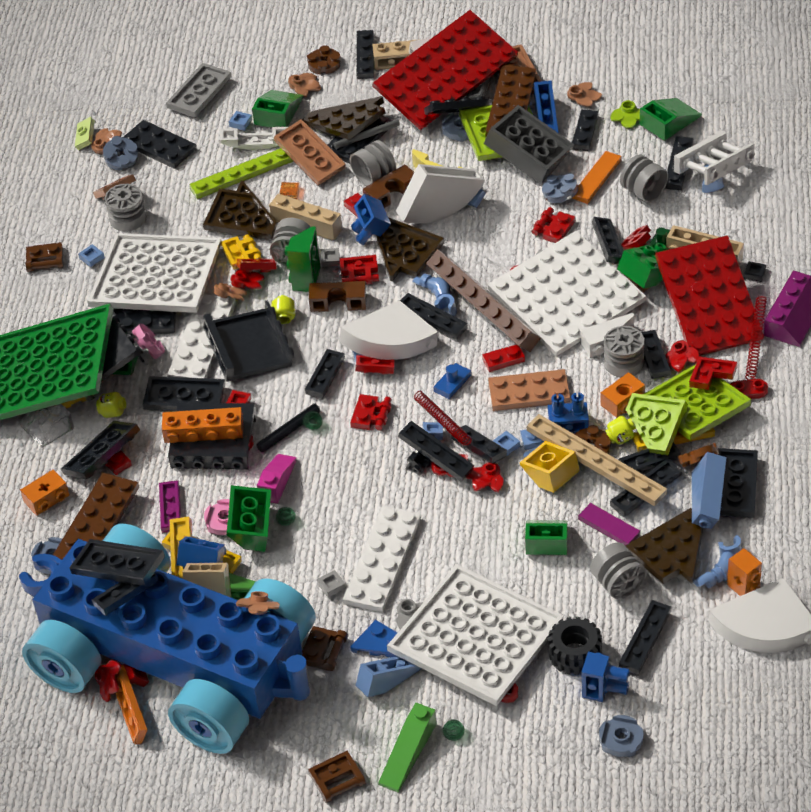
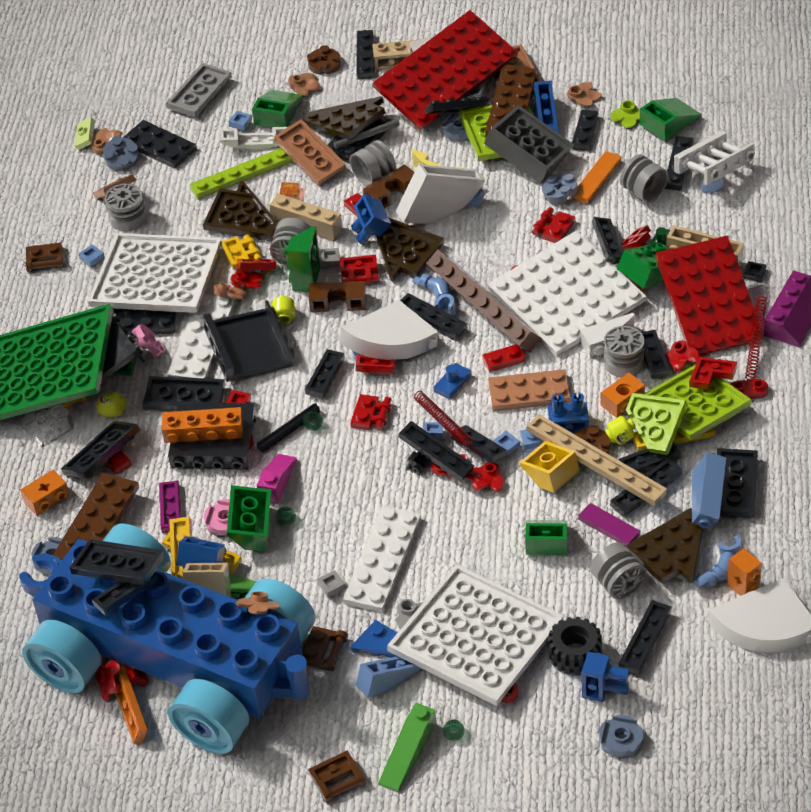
(696, 455): dark orange plate -> none

